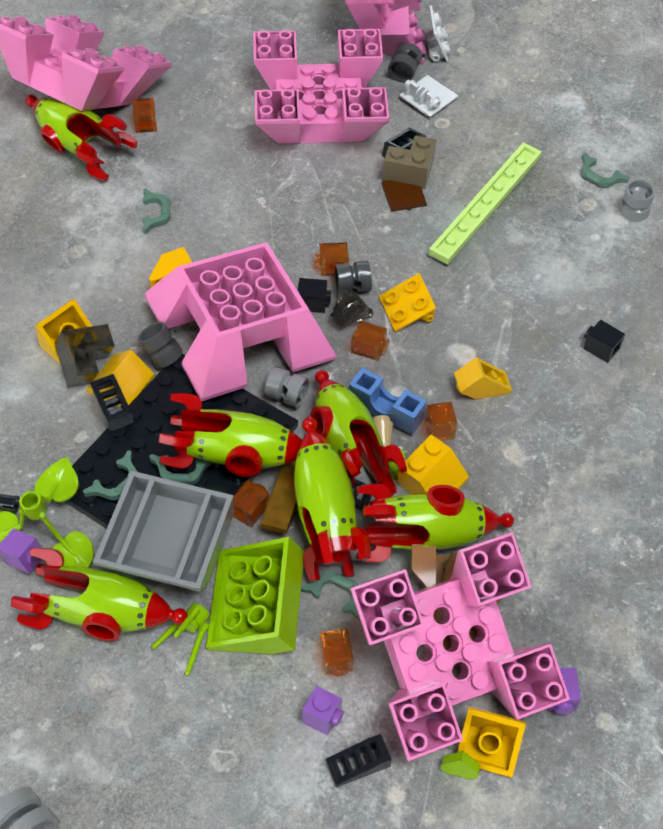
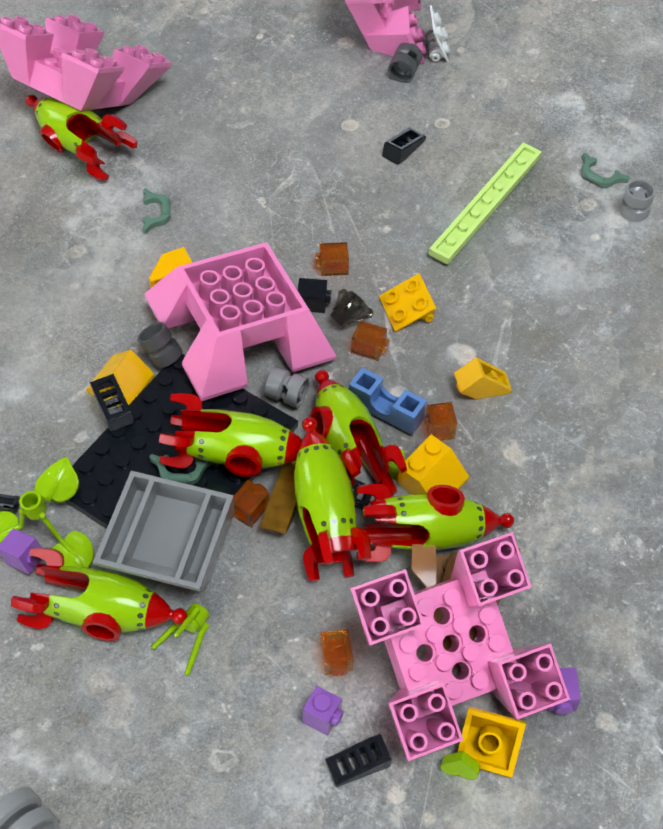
(64, 318): yellow slope -> none
(79, 350): clear smoke brick -> none
(114, 493): sand green helmet -> none
(144, 115): clear orange brick -> none
(257, 598): lime slope -> none
(319, 99): bright pink slope -> none
(340, 580): sand green helmet -> none
(354, 276): dark grey wheel -> none
(385, 428): tan cone -> none
(403, 195): reddish brown piece -> none
(410, 165): dark tan brick -> none
(427, 95): white hinge -> none
(603, 340): black brick -> none

